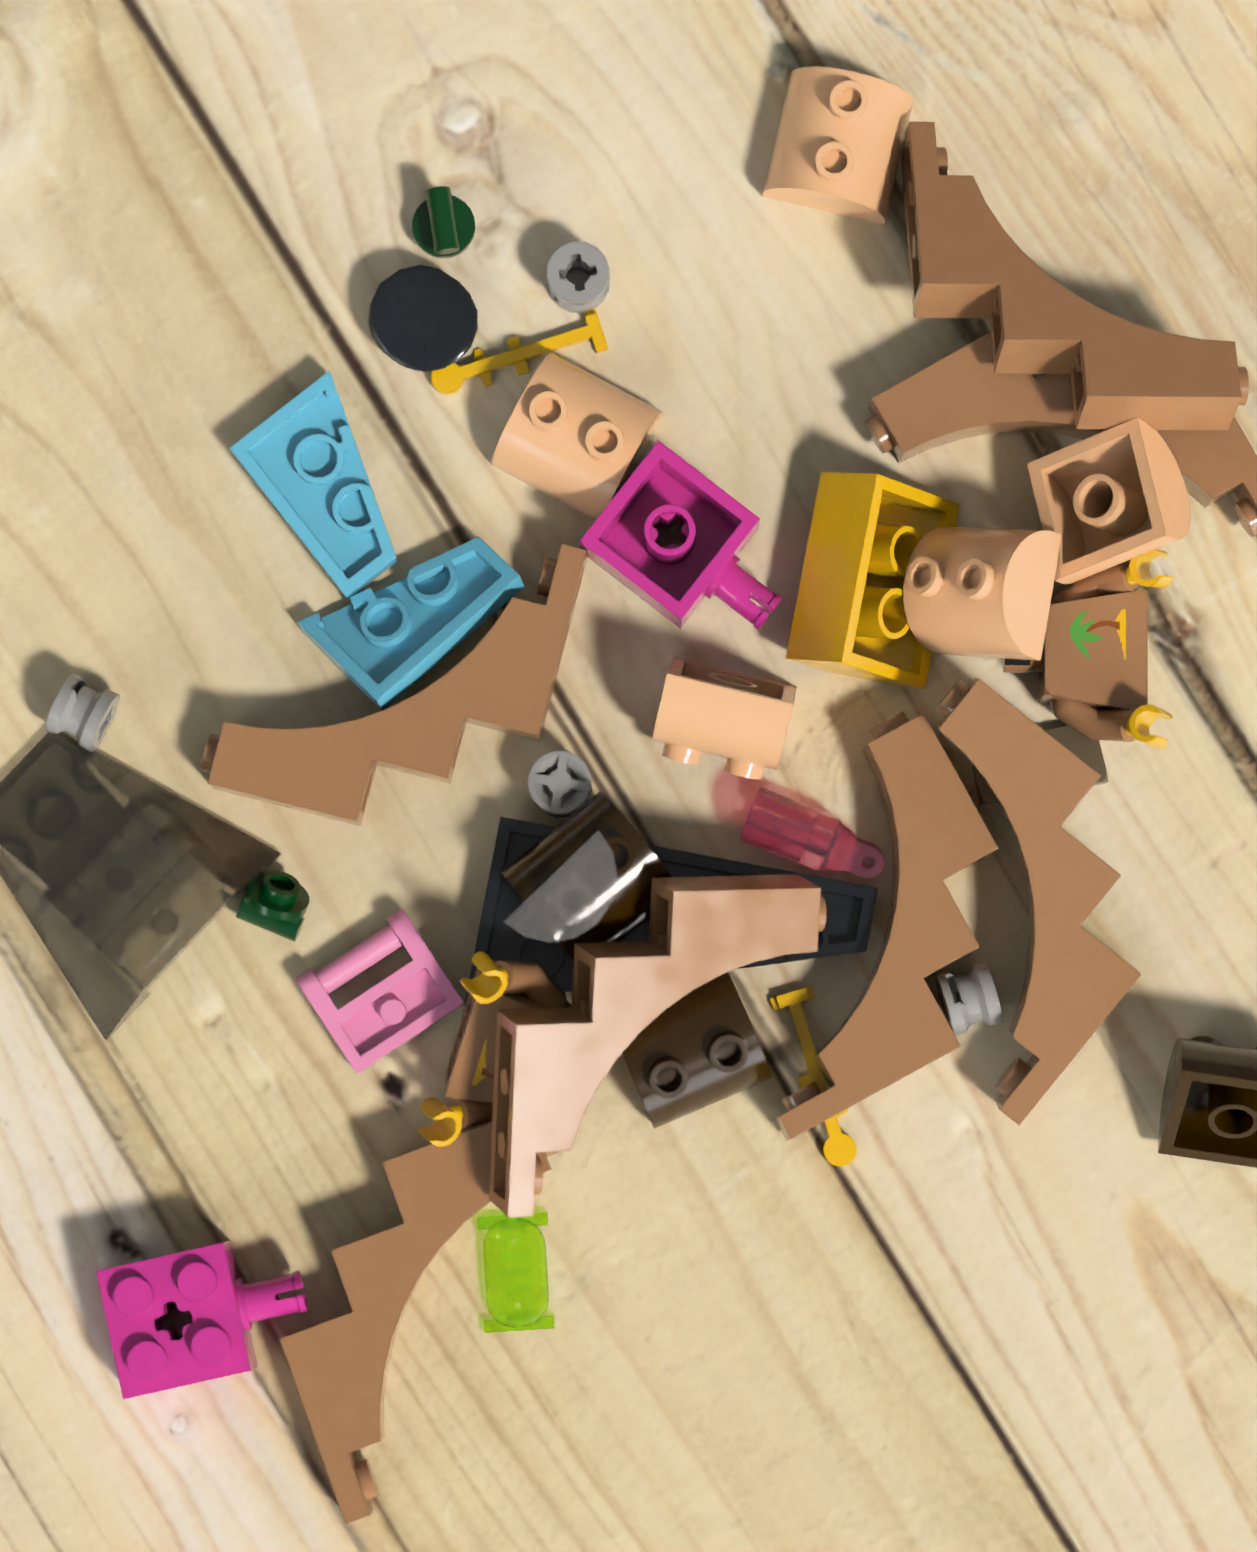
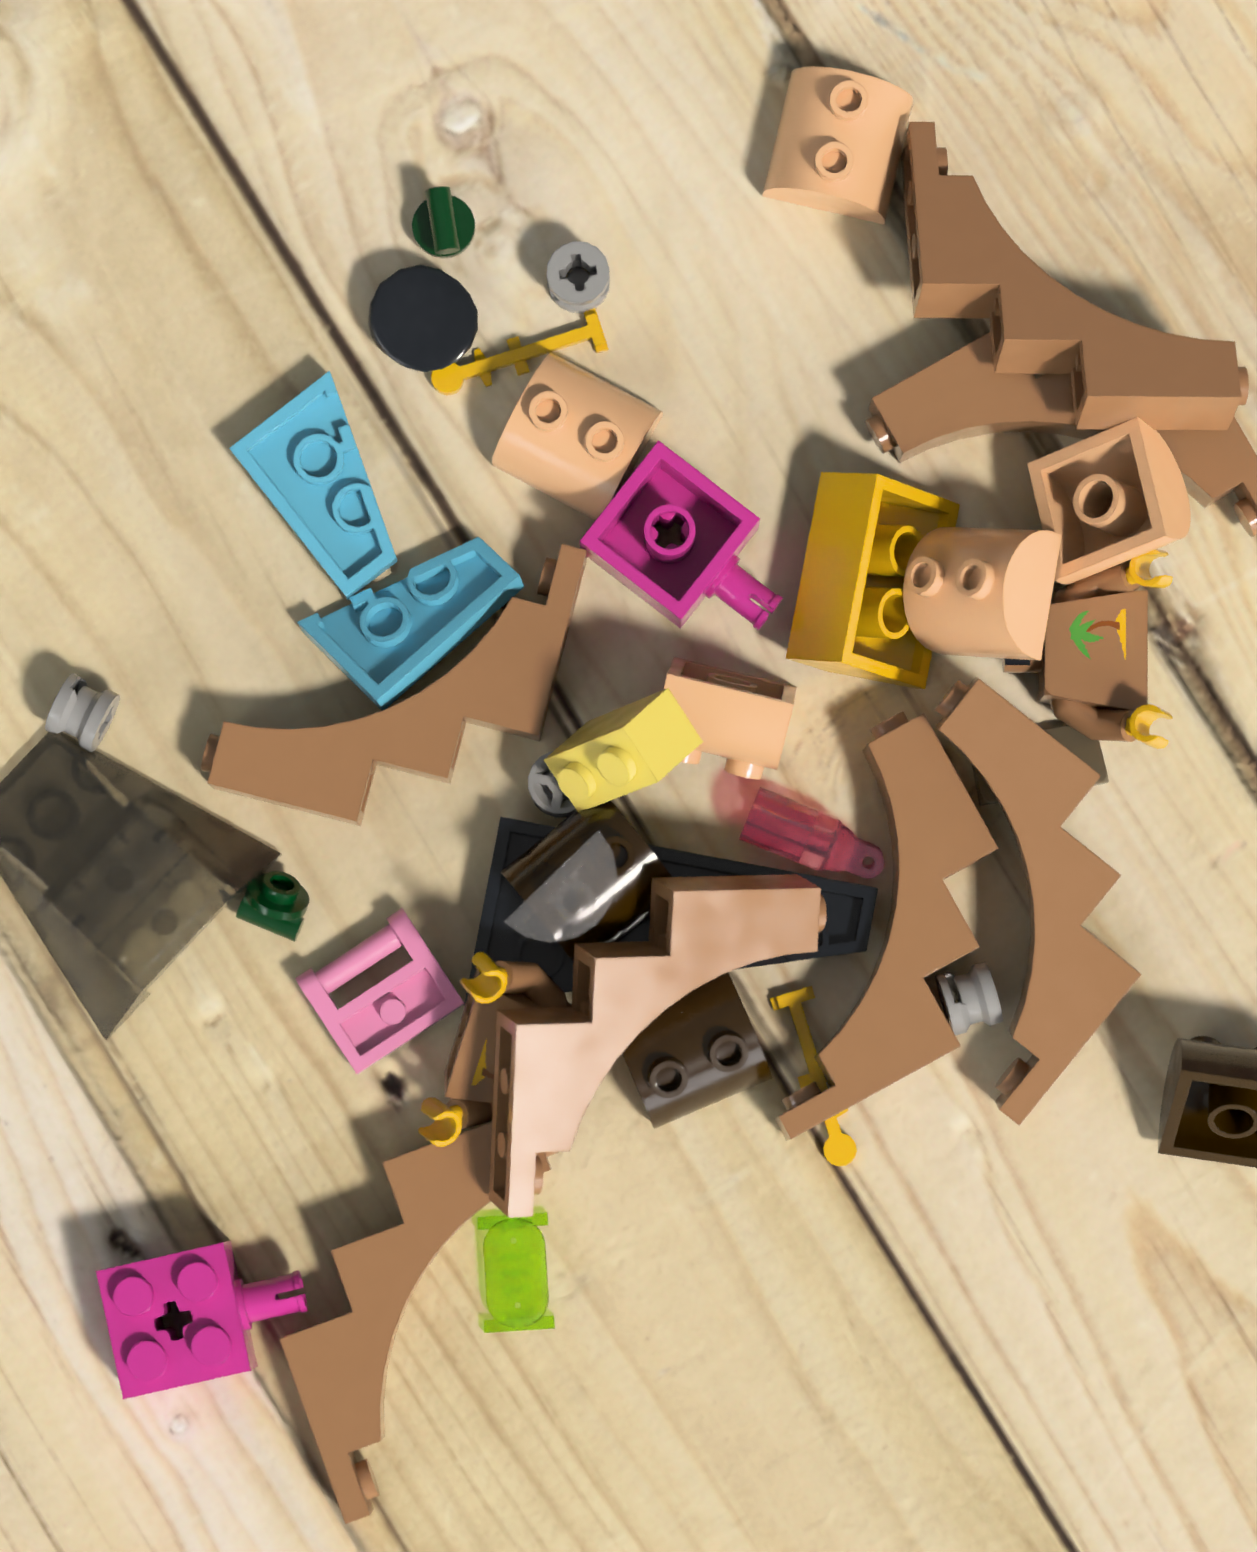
(623, 750): none -> light yellow brick

